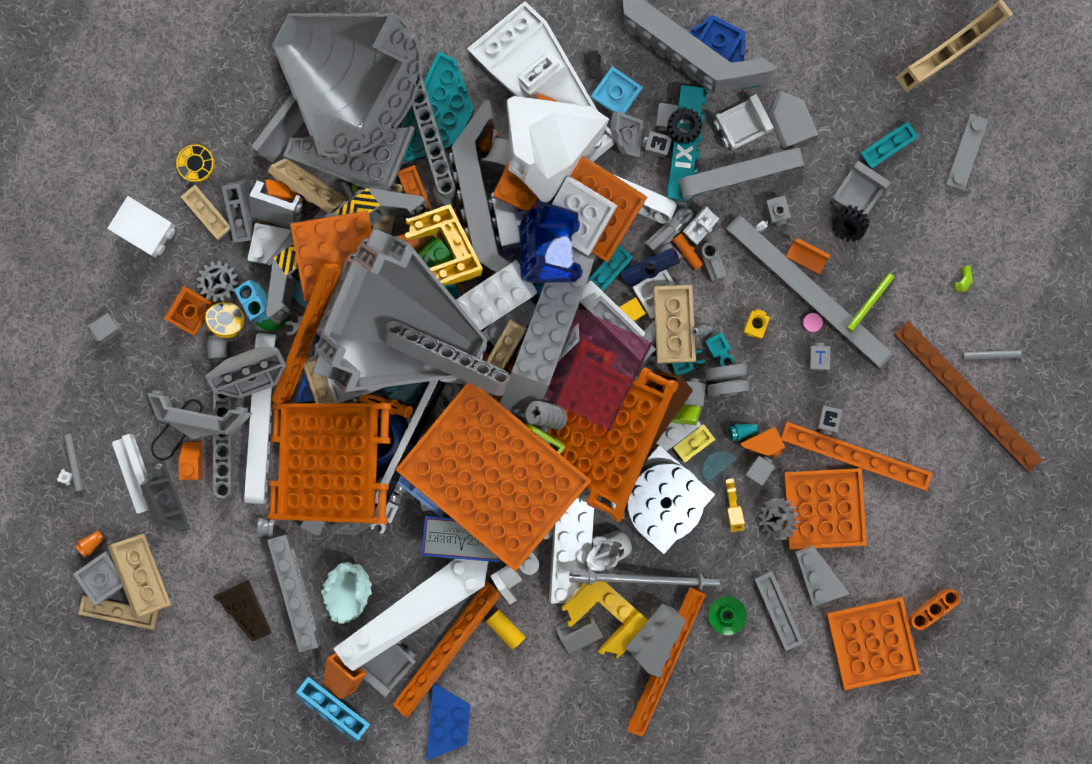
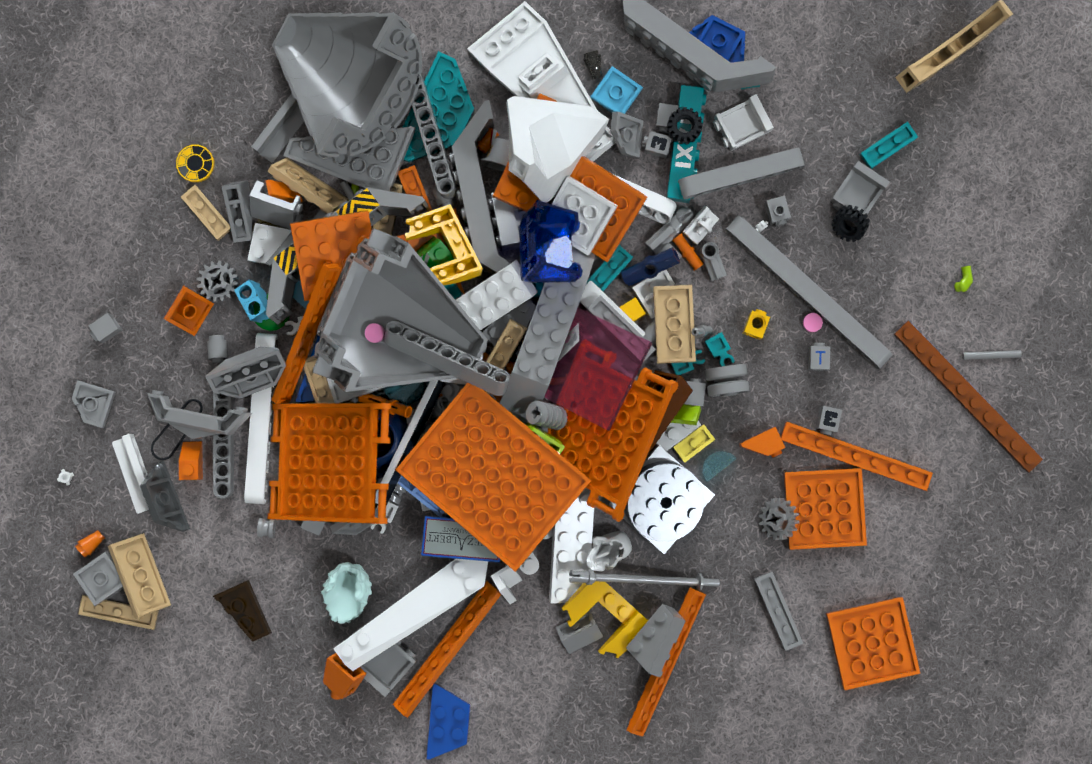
(73, 462): light grey bar -> none
(93, 403): none -> light grey plate
(142, 227): white slope -> none
(224, 319): tile -> none
(294, 593): light grey brick -> none
(331, 710): medium azure brick -> none
(374, 333): none -> bright pink tile
(505, 629): yellow pin -> none
(734, 512): yellow piece -> none
(737, 615): green dish -> none
(739, 432): teal cone -> none
(760, 470): light grey brick -> none
(791, 120): light grey tile -> none
(807, 256): orange panel -> none
(818, 577): light grey wing -> none
(870, 302): lime bar -> none
(943, 608): orange beam -> none
(966, 152): light grey plate -> none

